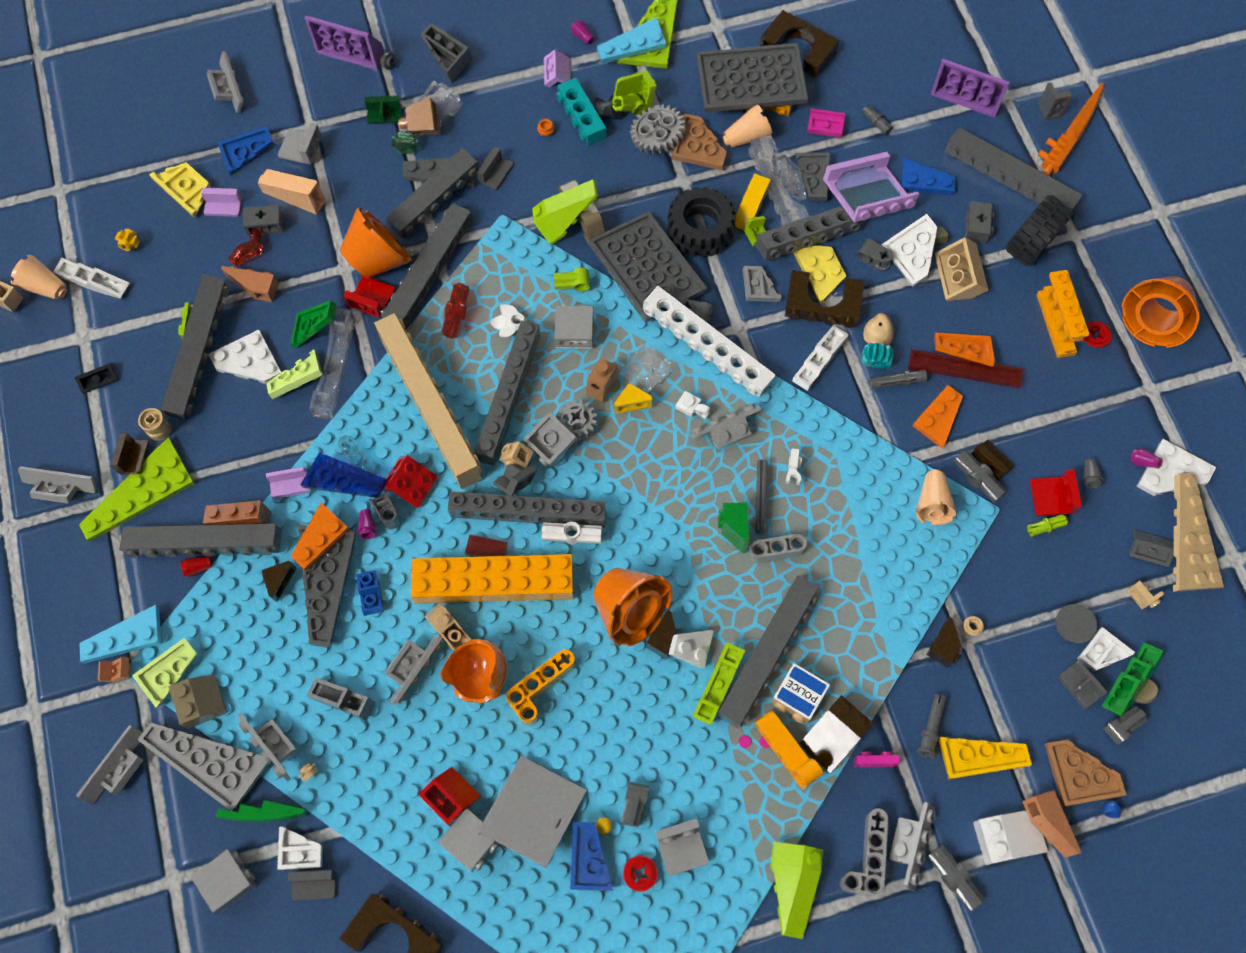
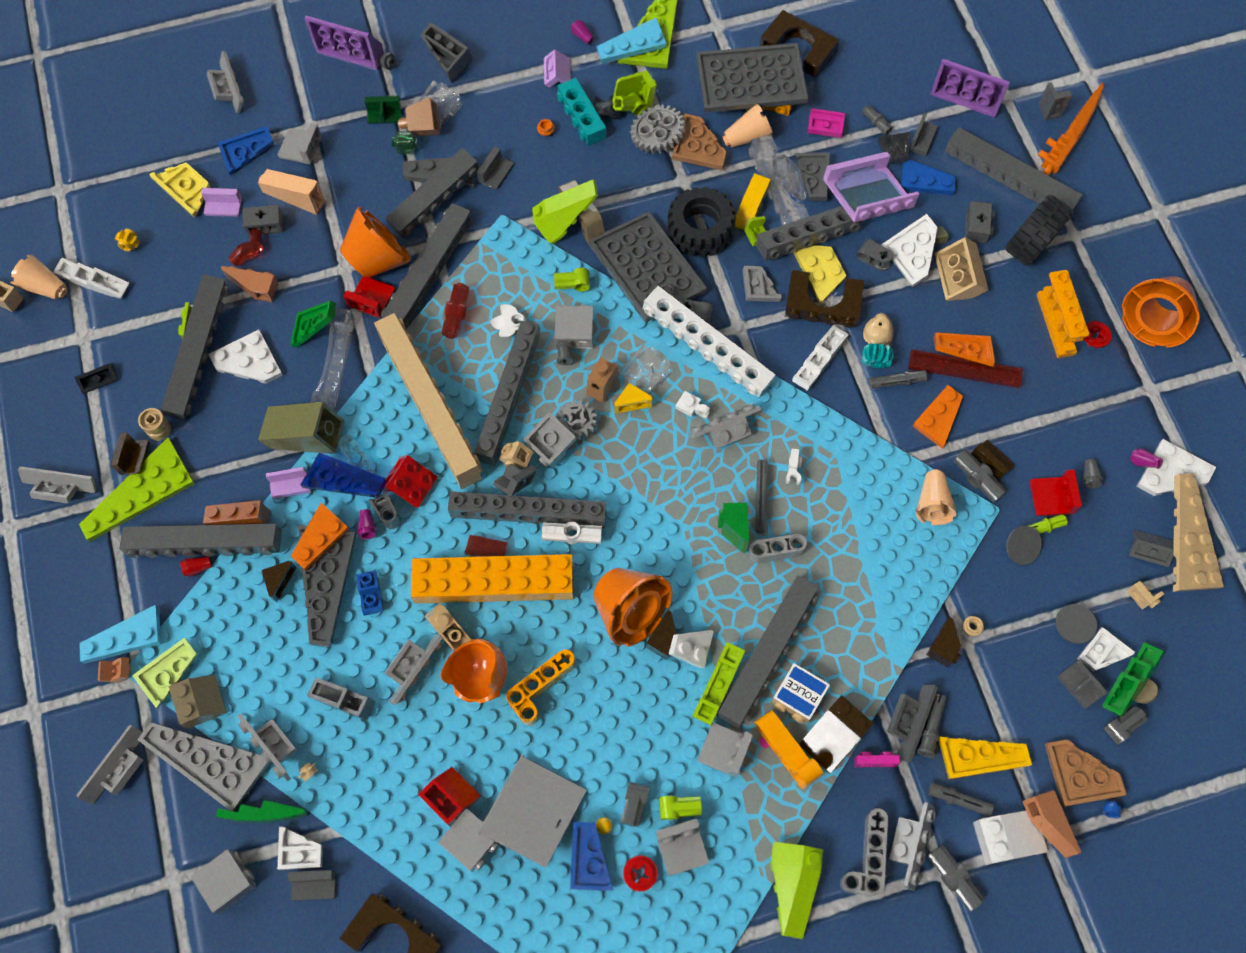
(301, 373): yellowish green wing -> none
(302, 428): none -> olive slope
(564, 353): none -> dark grey bush
(673, 807): none -> lime piece
(724, 749): none -> light grey bracket
(896, 146): none -> clear smoke wing
(910, 719): none -> dark grey bracket
(923, 137): none -> dark grey panel
(982, 808): none -> dark grey pin
(1023, 545): none -> dark grey piece

